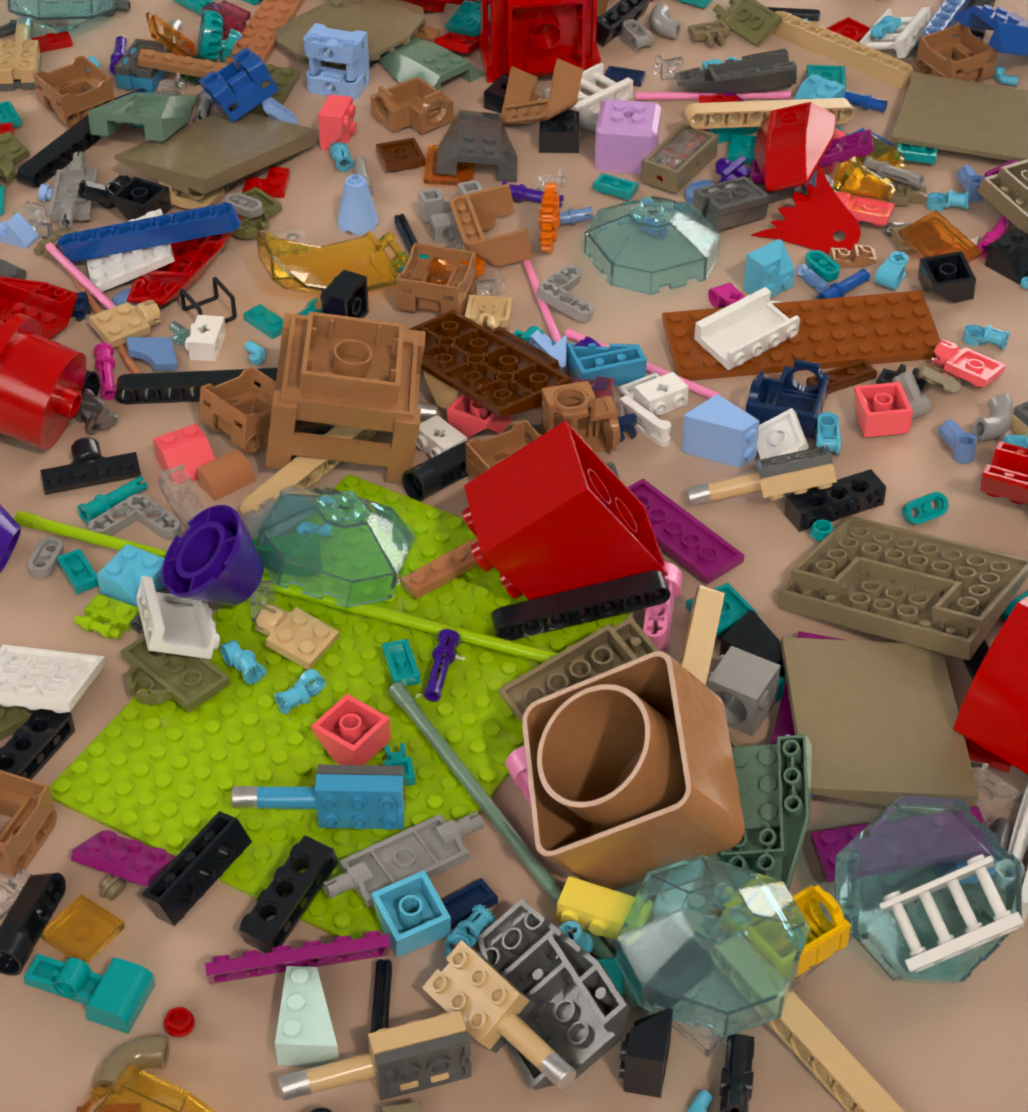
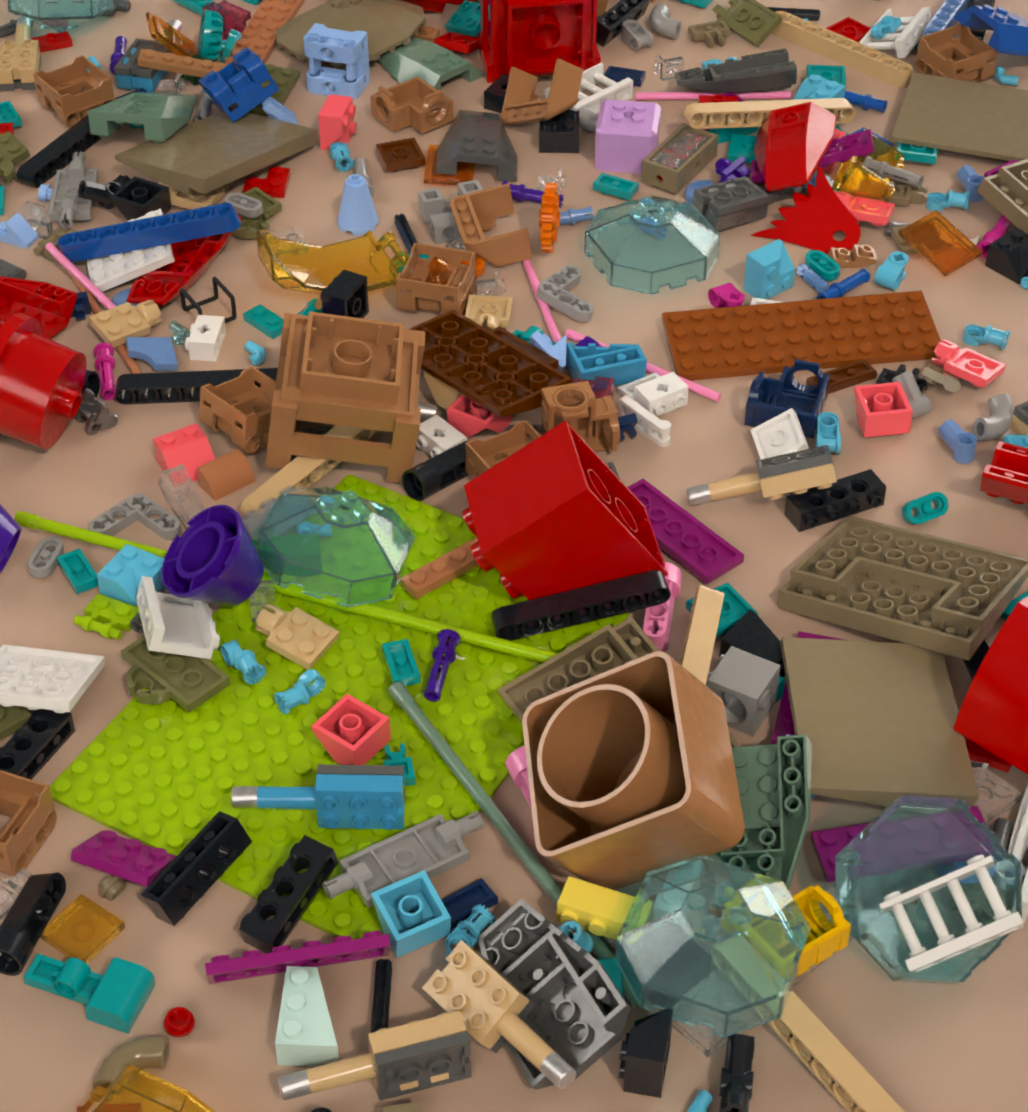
(89, 468): black plate -> none
(104, 502): teal pin -> none
(720, 432): light blue slope -> none
(745, 329): white panel -> none
(821, 529): teal plate -> none
(947, 276): black slope -> none

